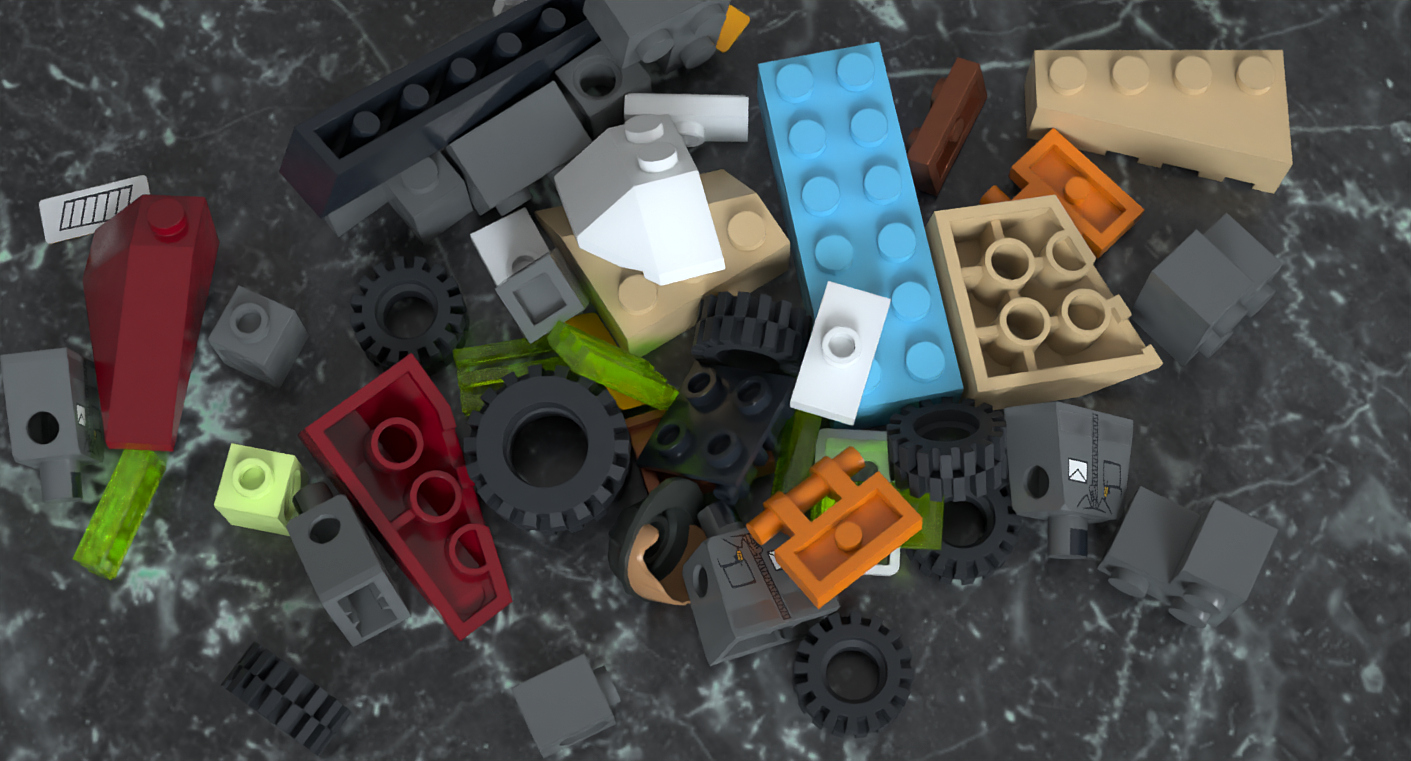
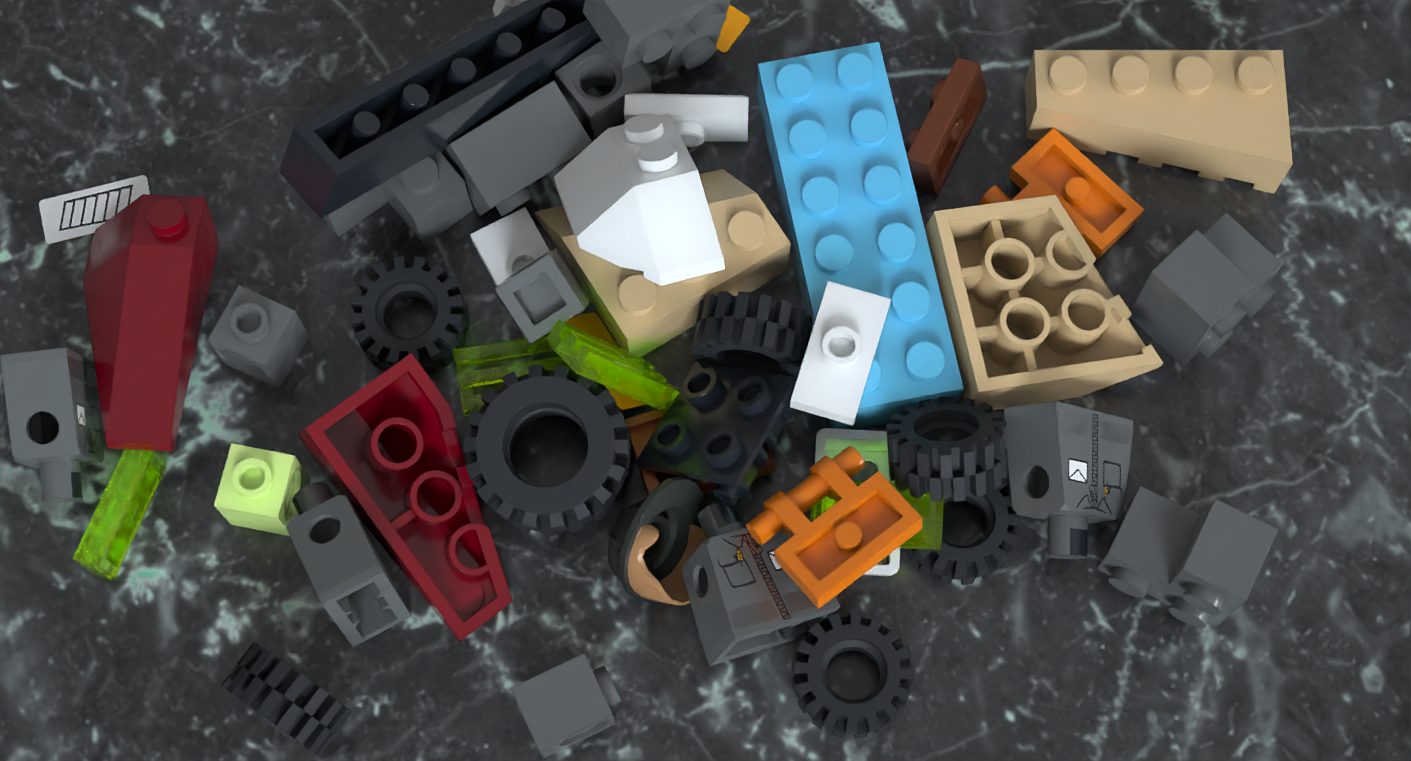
(796, 451): clear neon green tile -> none

